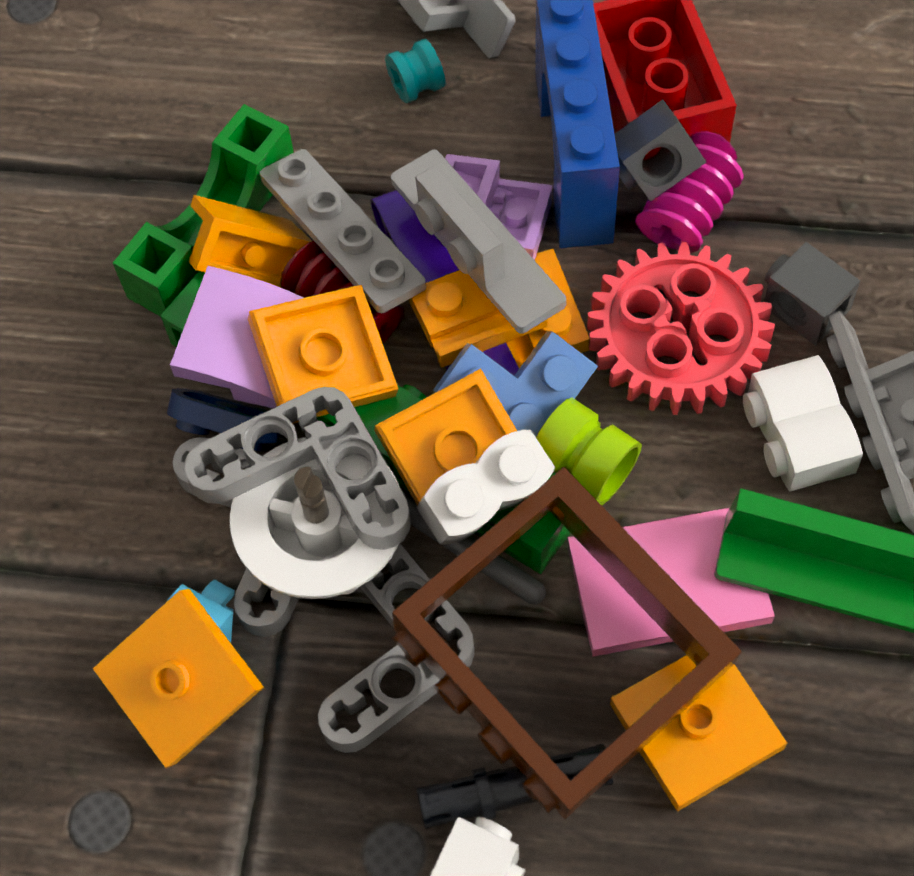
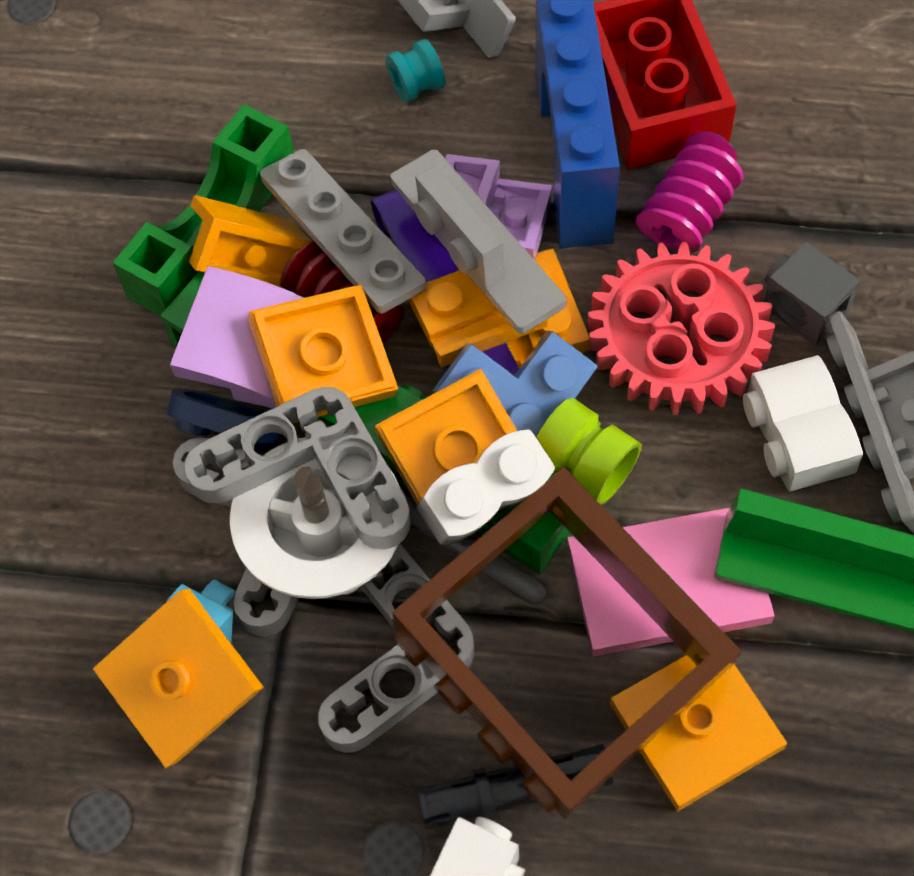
(670, 165): dark grey brick -> none

